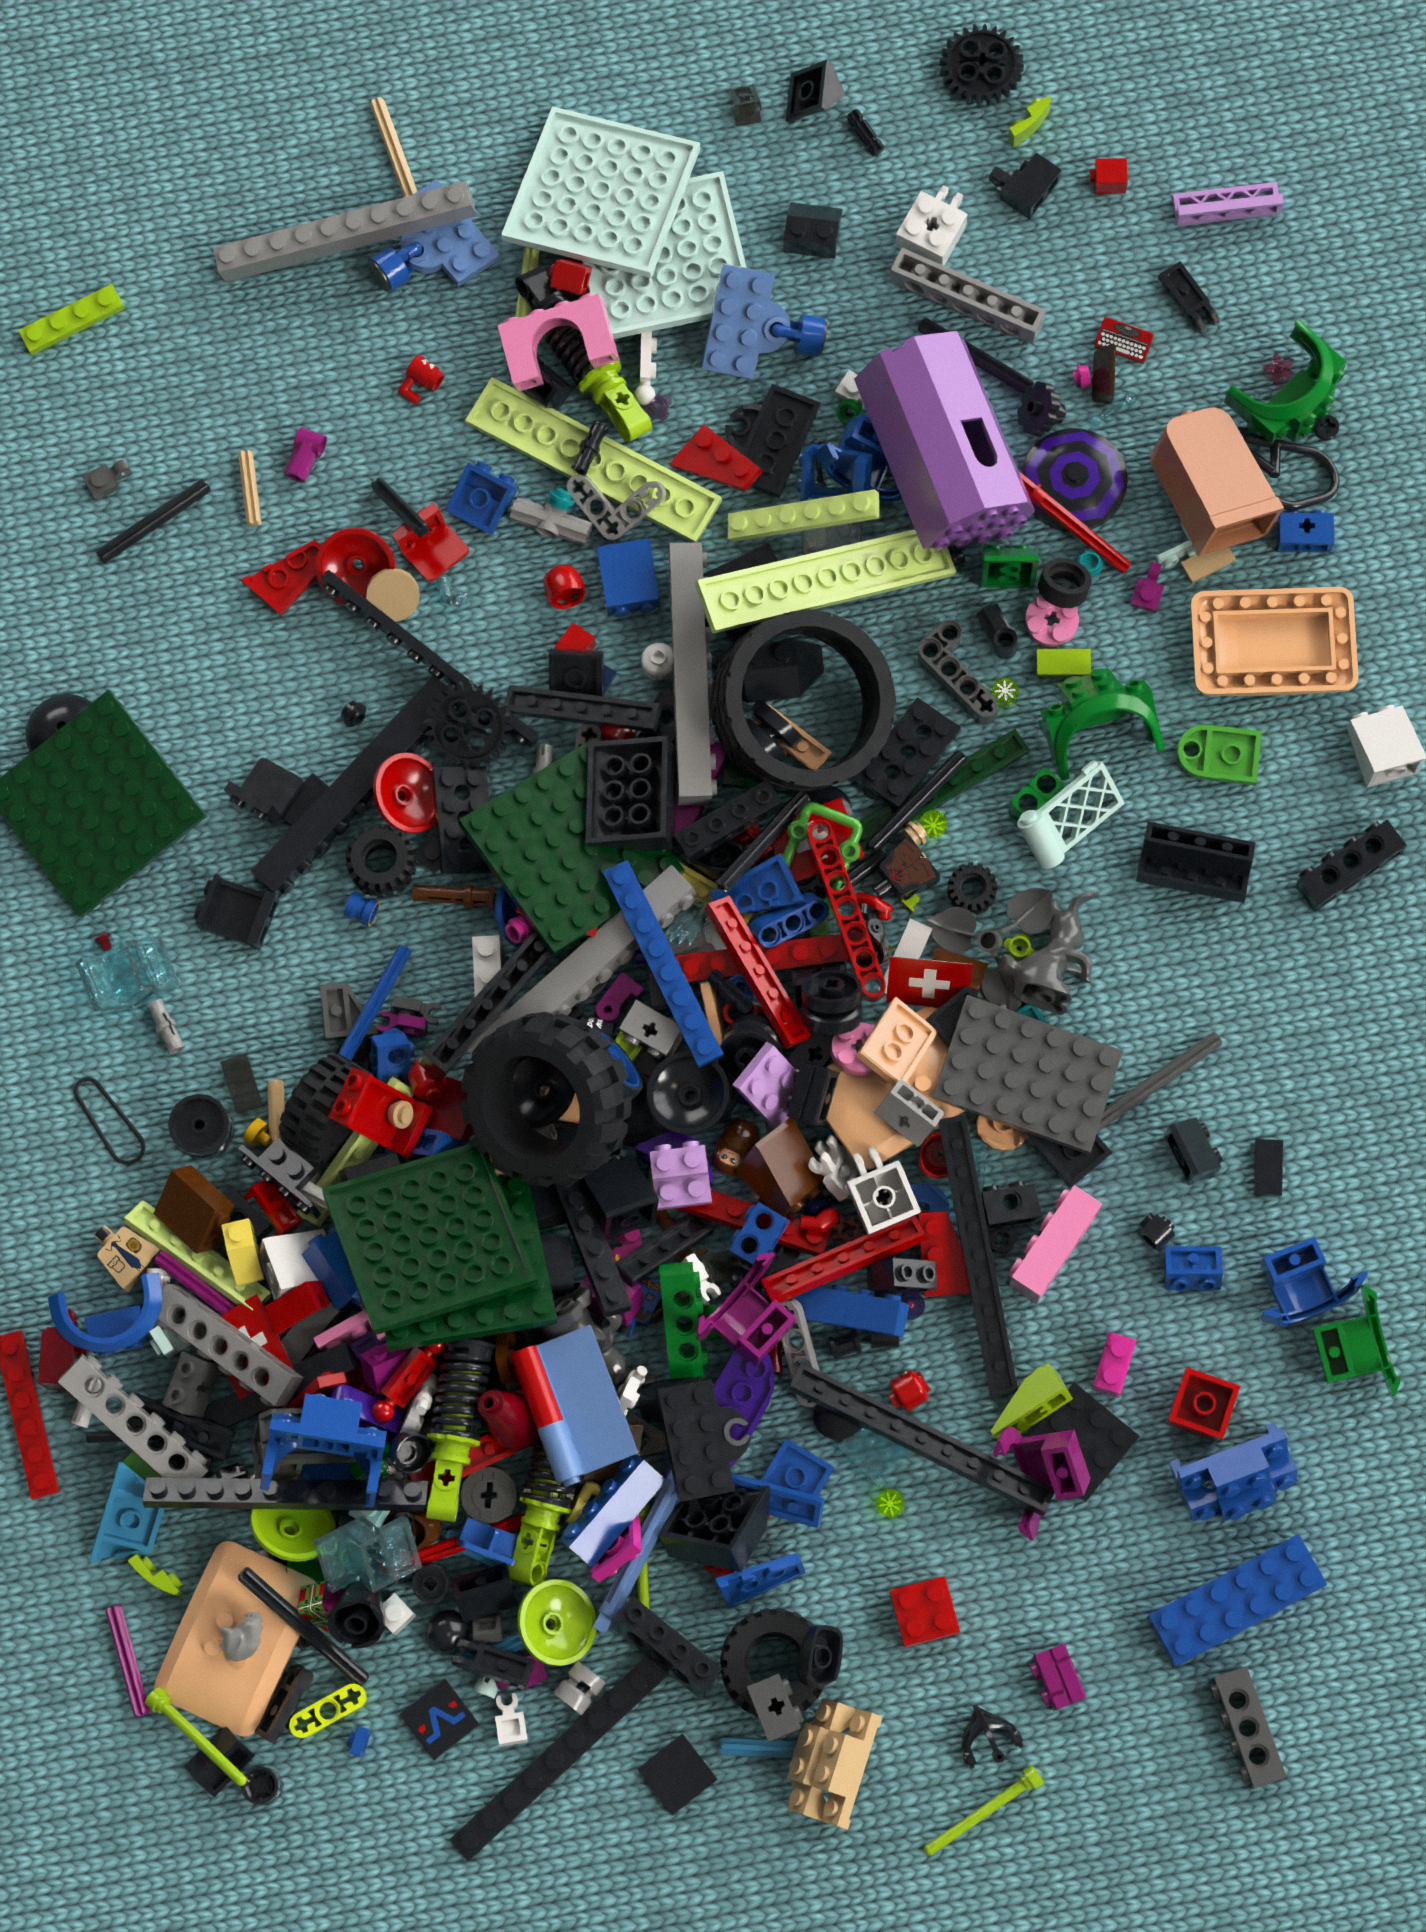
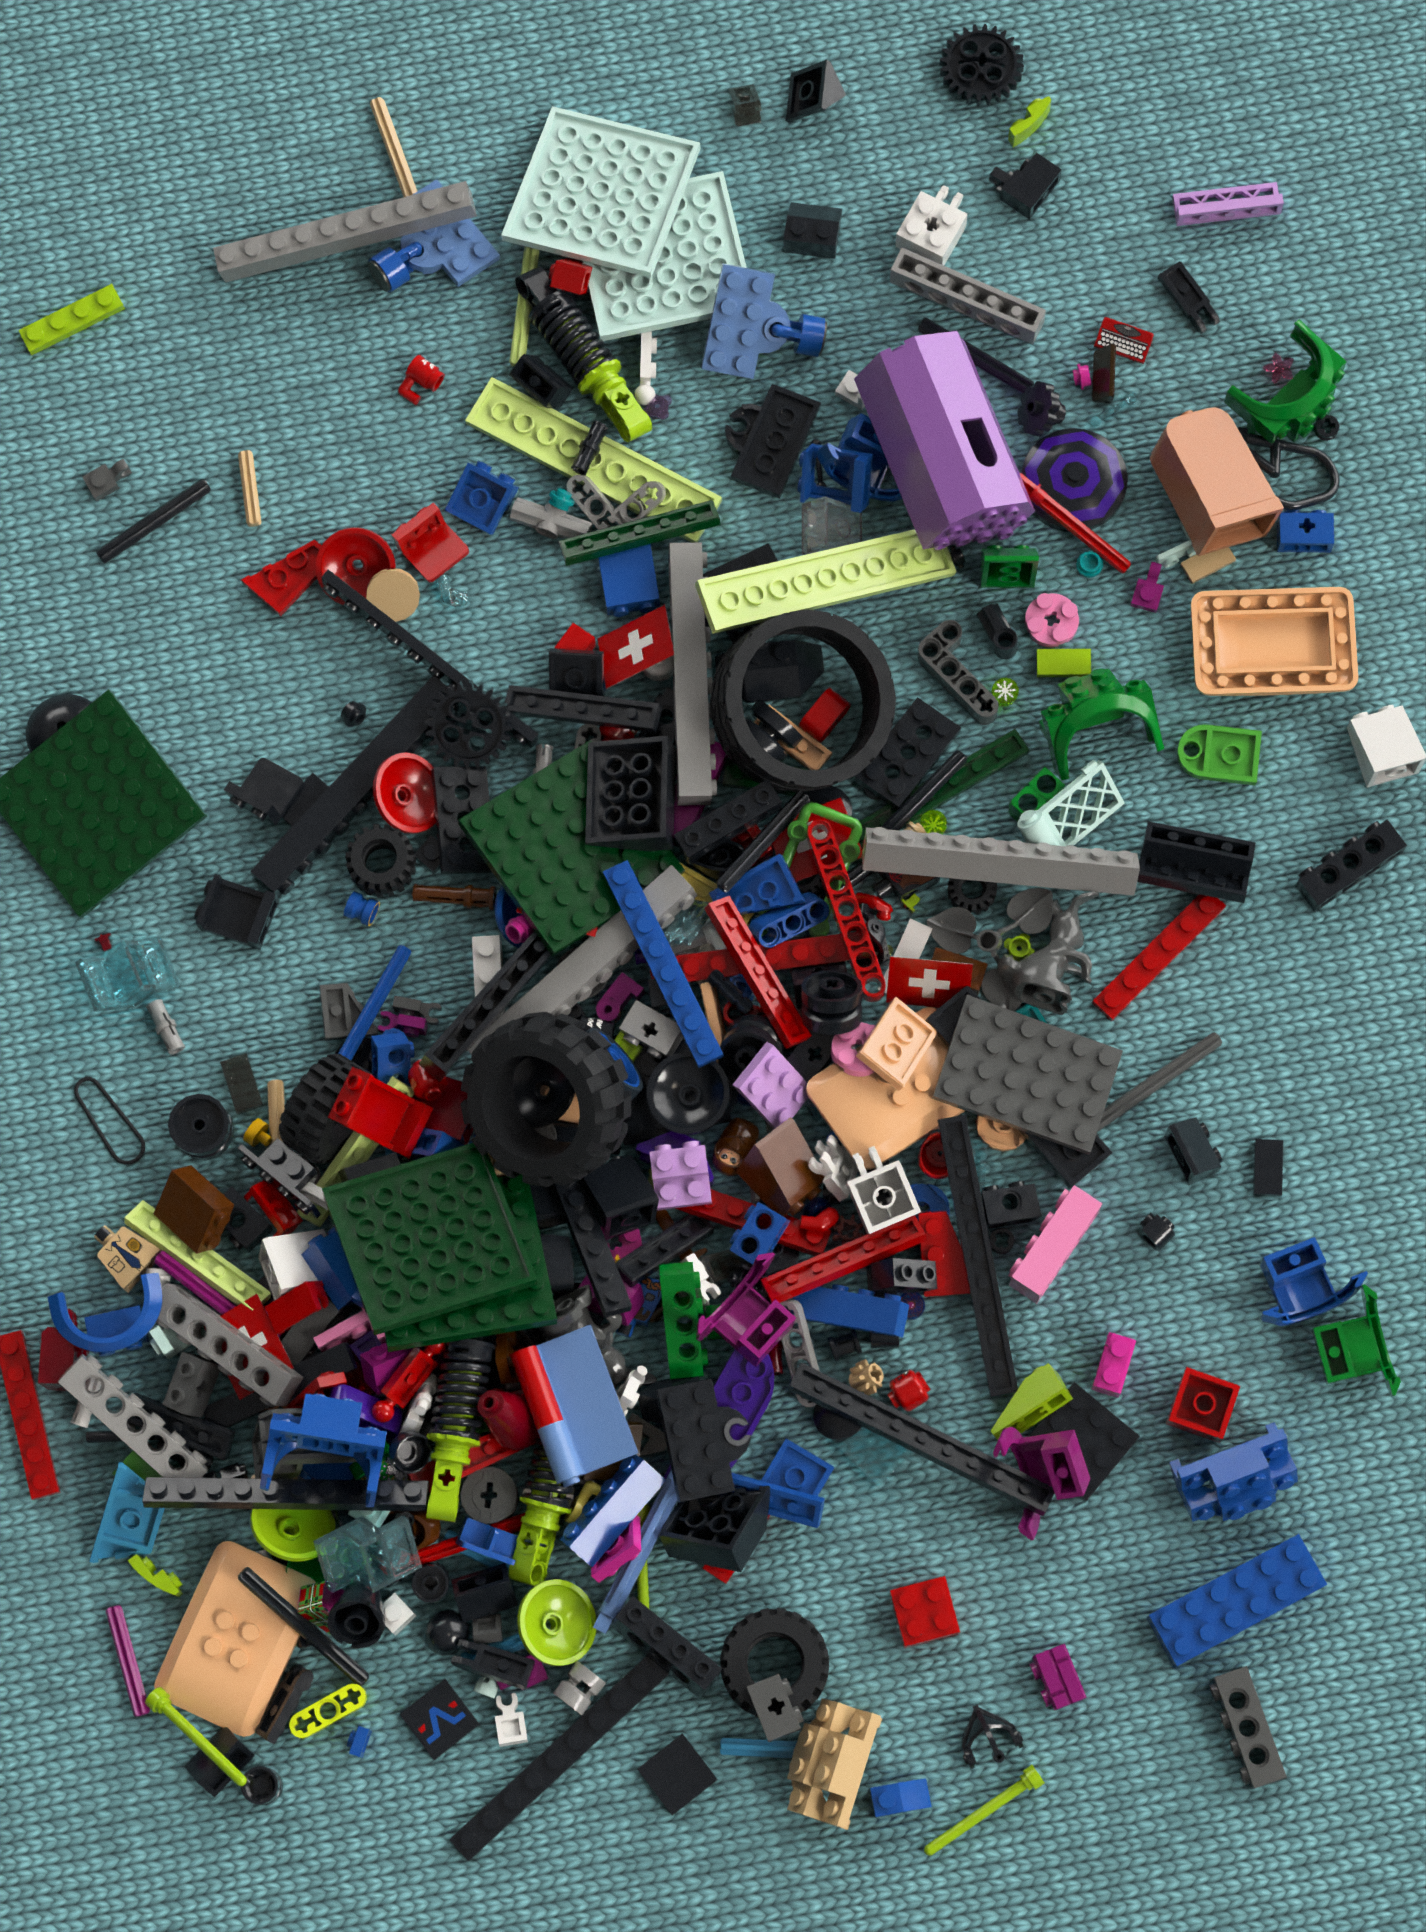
(243, 1251): light yellow slope -> none
(243, 1640): light grey hair -> none
(307, 447): magenta piece -> none
(400, 507): black axle -> none
(400, 1114): tan plate -> none
(523, 335): bright pink arch -> none
(563, 584): red helmet -> none
(636, 646): none -> red sticker
(639, 532): none -> dark green tile
(716, 459): red wing -> none
(758, 1579): blue wing -> none
(803, 515): yellowish green plate -> none
(812, 1093): black brick -> none
(820, 1656): black piece -> none
(824, 715): none -> red beam
(843, 407): green plate -> none
(865, 132): black axle -> none
(866, 1377): none -> tan gear
(890, 1503): clear neon green tile -> none
(900, 1797): none -> blue slope
(909, 1112): light grey brick -> none
(1000, 861): none -> light grey brick
(1069, 570): black tyre -> none
(1109, 176): red brick -> none
(1158, 955): none -> red plate
(1193, 1268): blue bracket -> none

